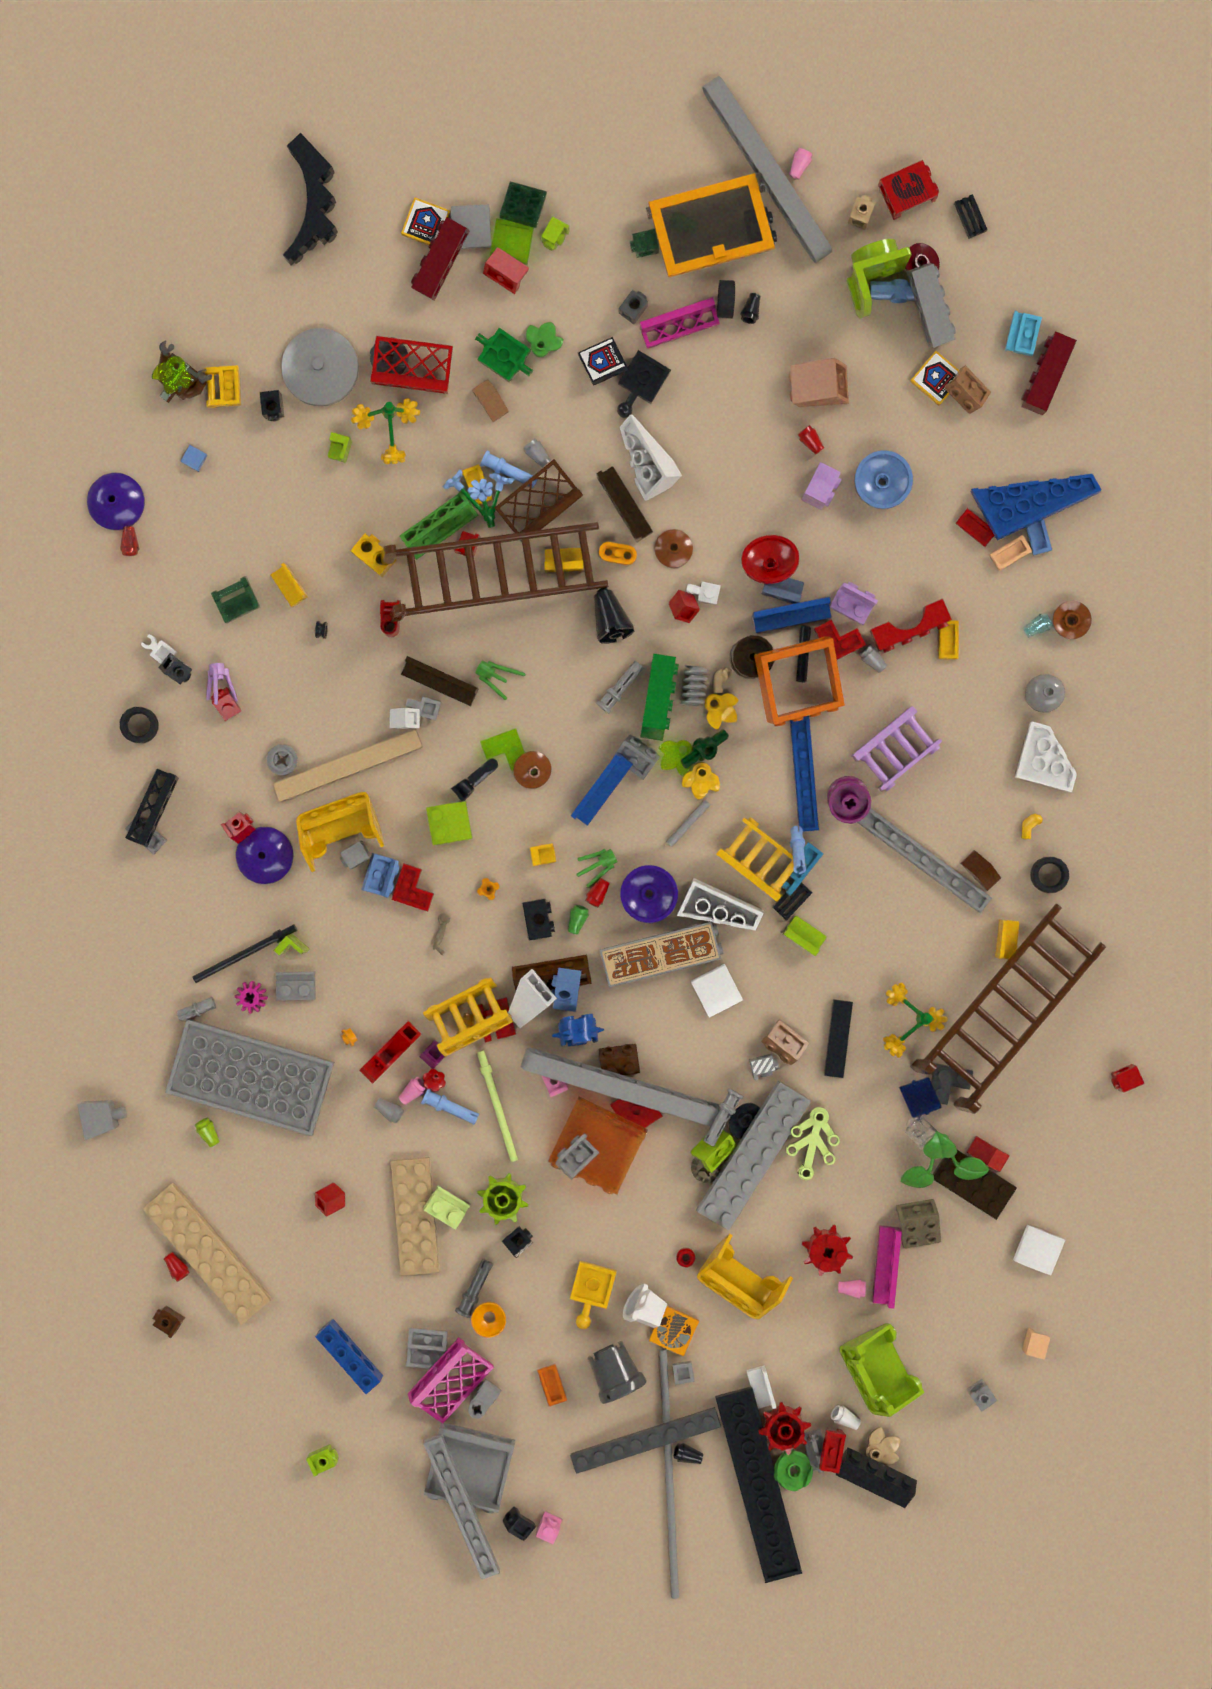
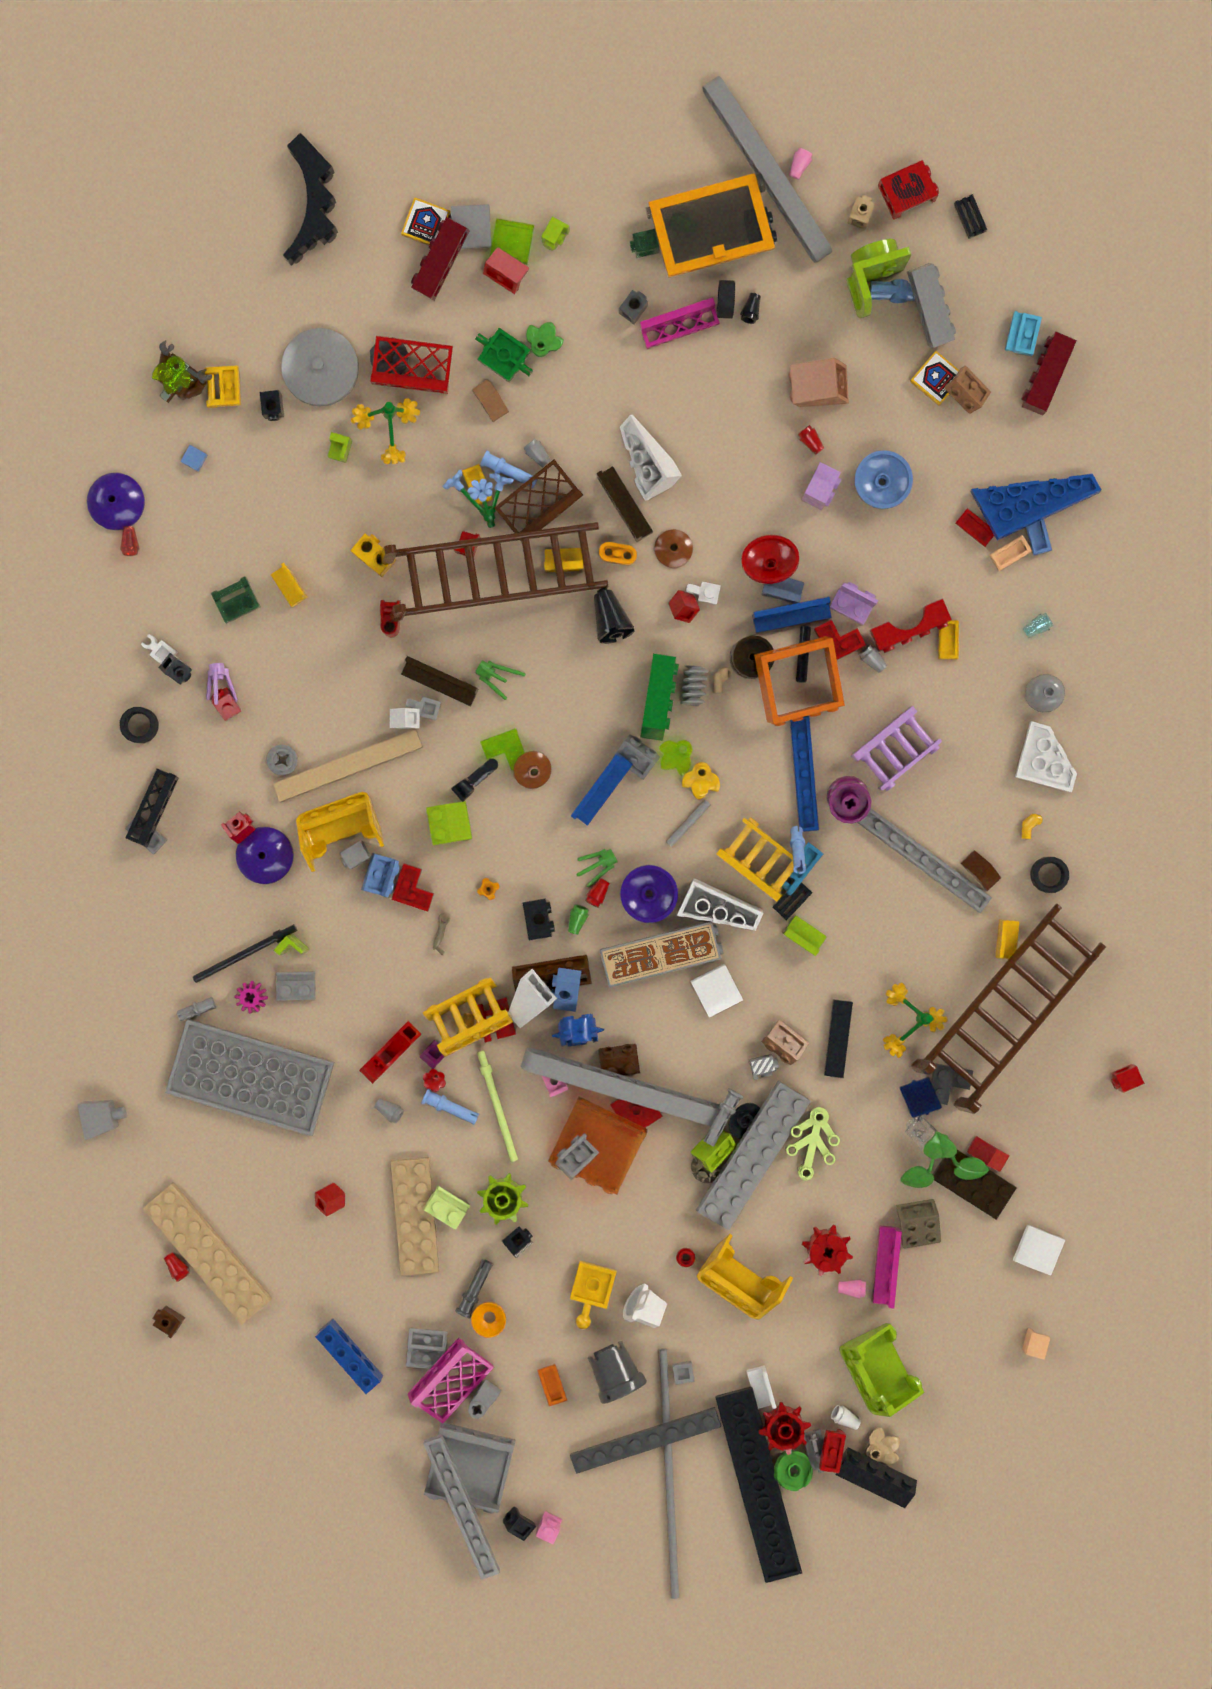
(207, 1131): lime cone -> none
(321, 629): black bush -> none
(326, 1453): lime brick -> none
(348, 1037): light orange plate -> none
(413, 1090): bright pink cone -> none
(440, 527): bright green fence -> none
(523, 204): clear green tile -> none
(543, 854): yellow panel -> none
(602, 361): tile -> none
(612, 694): light grey pin -> none
(643, 380): black plate -> none
(674, 1331): tile -> none
(687, 1454): black cone -> none
(704, 748): dark green axle -> none
(723, 711): yellow plate -> none
(922, 254): dark red dish -> none
(981, 1395): light grey brick -> none
(1080, 615): dark orange dish -> none

